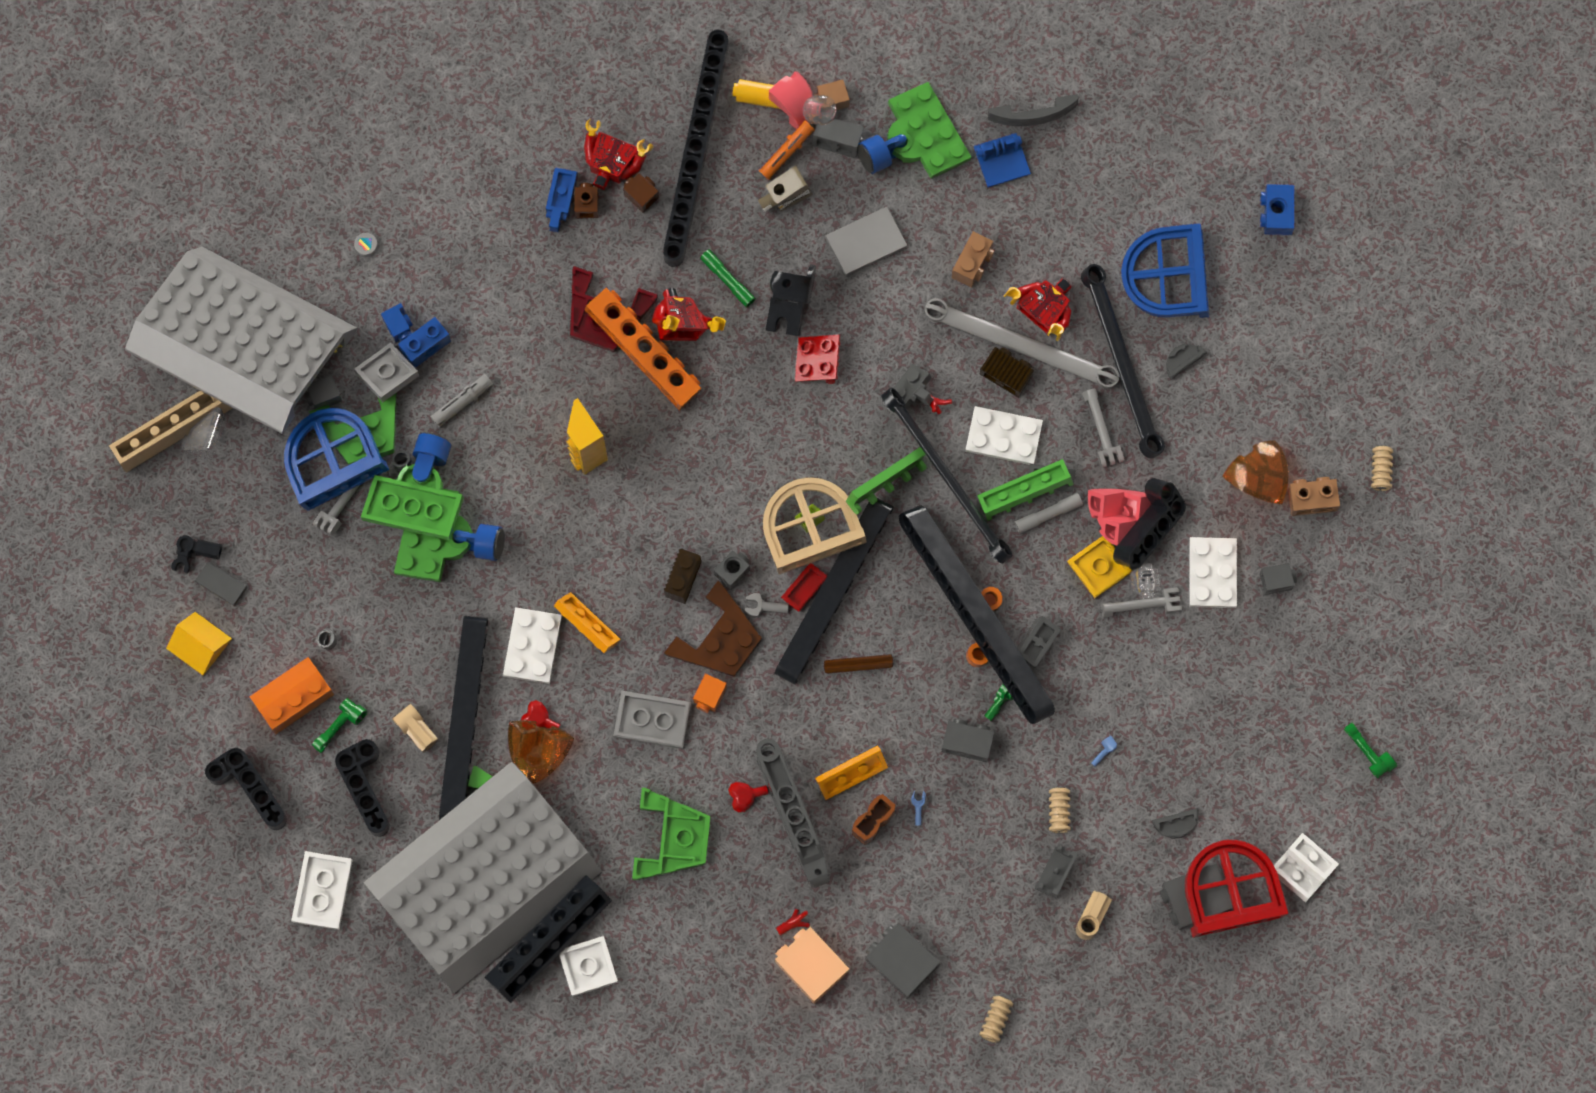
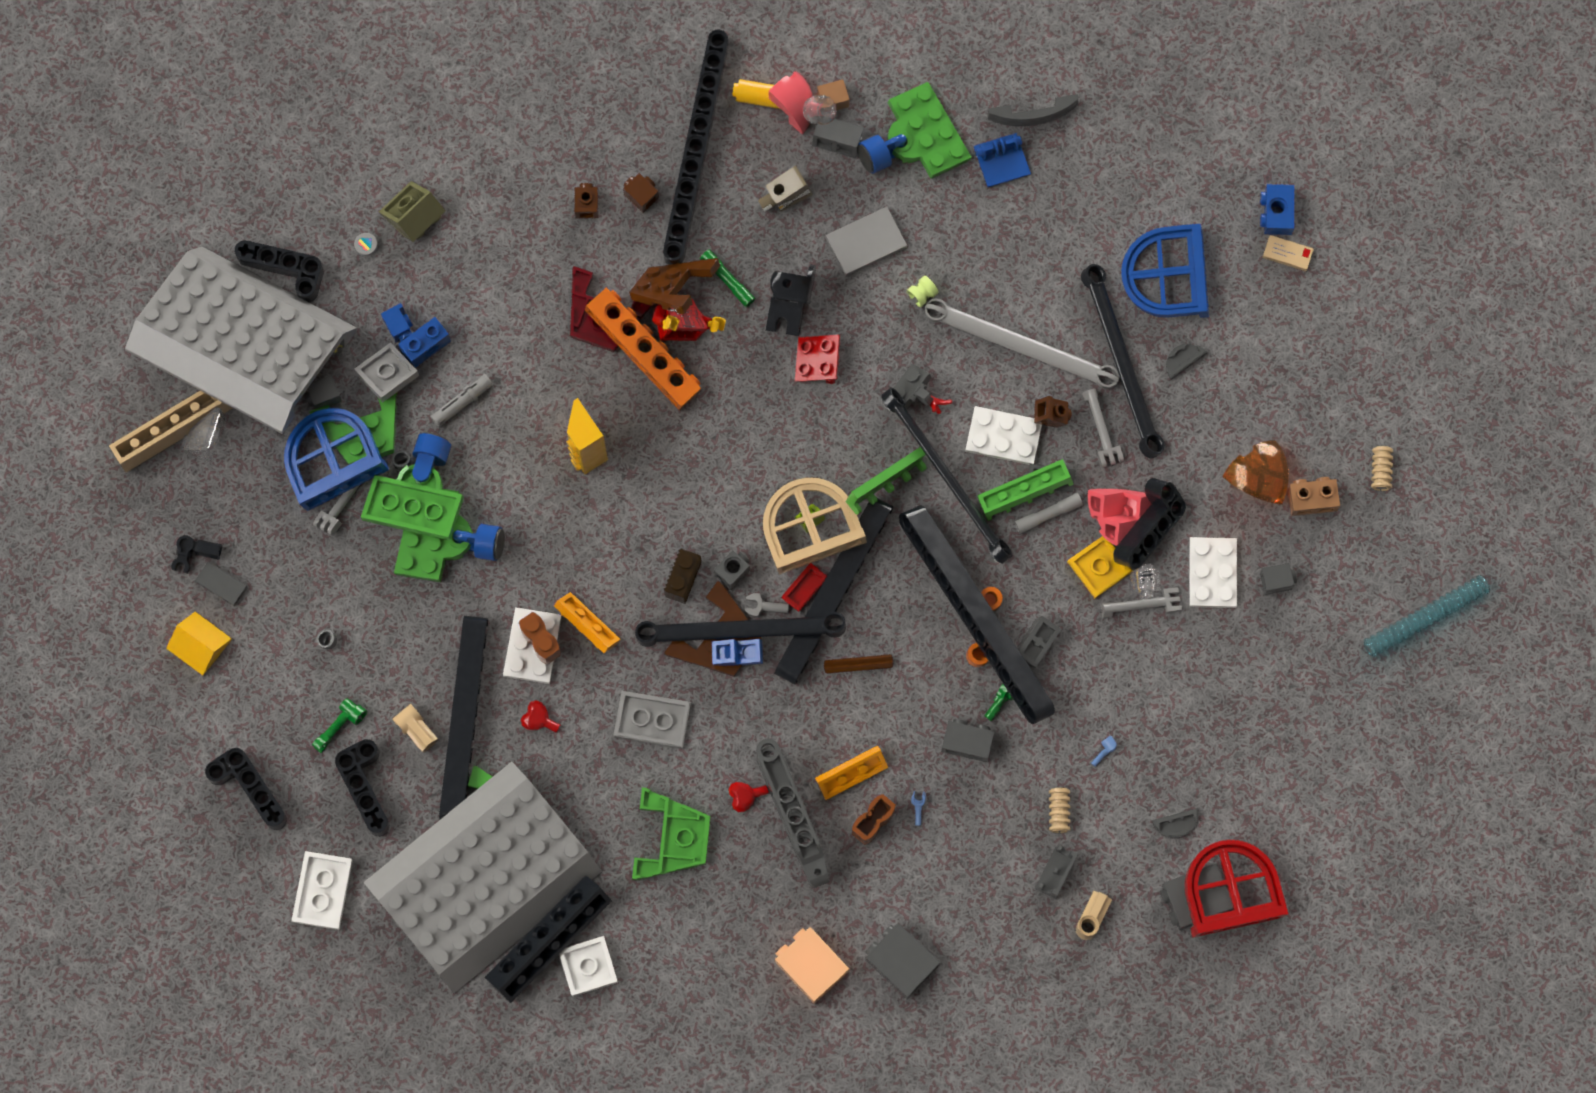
(277, 265): none -> black beam
(291, 695): orange slope -> none
(412, 211): none -> olive slope
(535, 633): none -> dark orange brick
(537, 749): clear orange brick -> none
(560, 197): blue hinge -> none
(612, 157): red torso -> none
(663, 283): none -> reddish brown wing
(709, 693): orange brick -> none
(737, 652): none -> slope
(740, 629): none -> black piece
(793, 922): red bar -> none
(804, 129): orange pin -> none
(923, 291): none -> yellowish green wheel
(972, 259): medium nougat brick -> none
(996, 1019): tan piece -> none
(1007, 371): dark brown brick -> none
(1044, 305): torso -> none
(1056, 412): none -> reddish brown brick
(1288, 253): none -> tan tile
(1309, 860): white slope -> none
(1379, 764): green brick -> none
(1427, 615): none -> clear light blue piece

